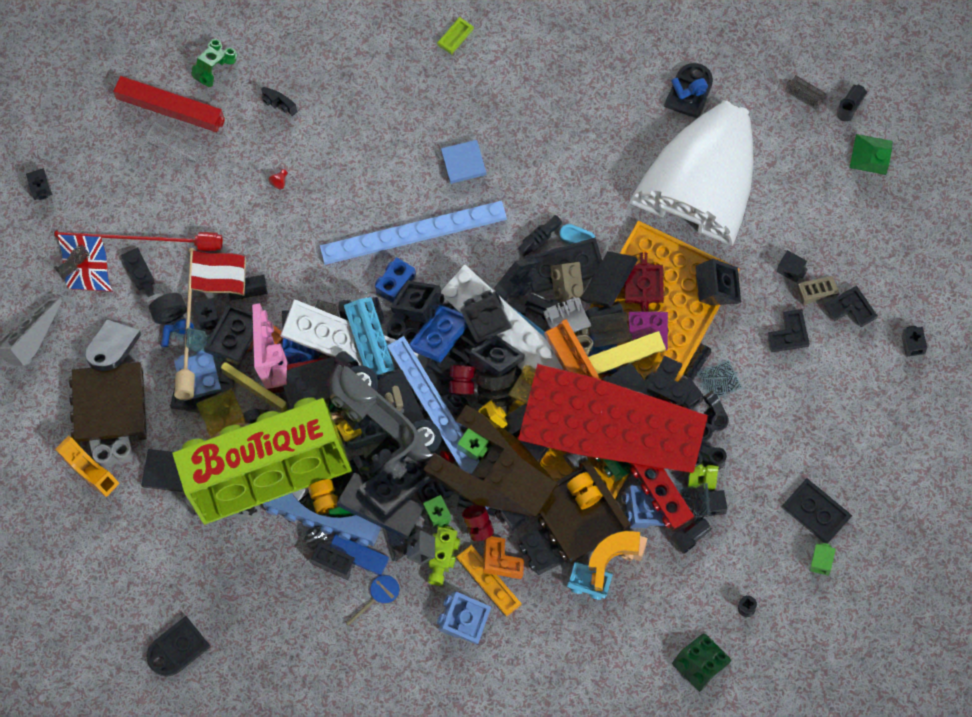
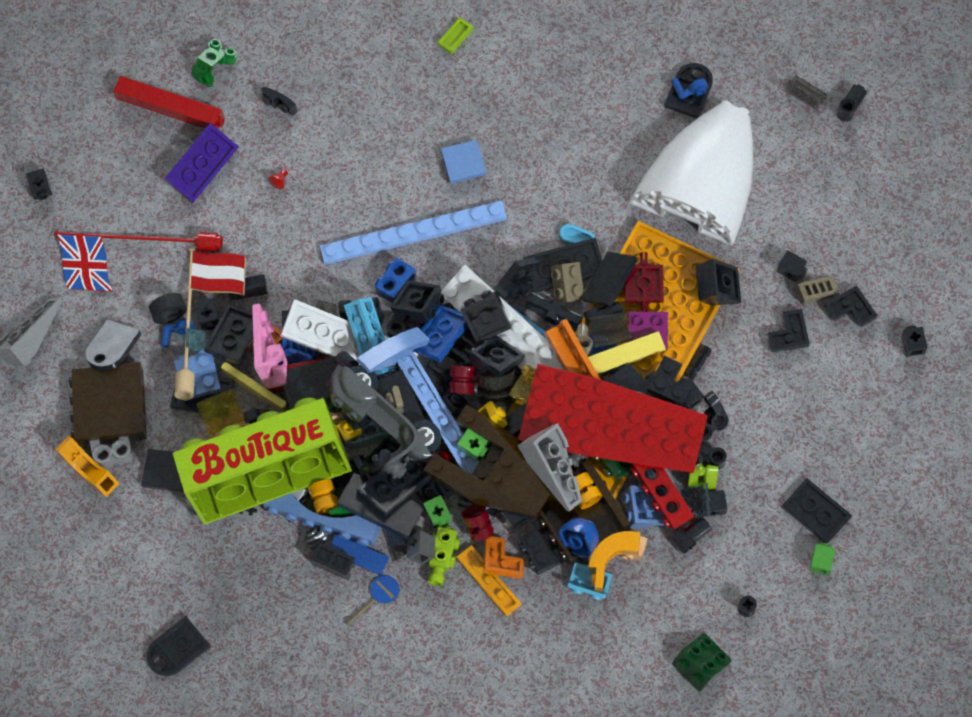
(76, 257): clear smoke connector -> none
(139, 271): black hinge -> none
(201, 163): none -> dark purple plate
(392, 349): none -> medium blue slope
(463, 617): medium blue plate -> none
(539, 236): black hinge -> none
(550, 461): none -> light grey wedge
(572, 312): light grey hinge -> none
(580, 536): none -> blue cylinder
(720, 379): clear light blue piece -> none
(871, 154): green slope -> none

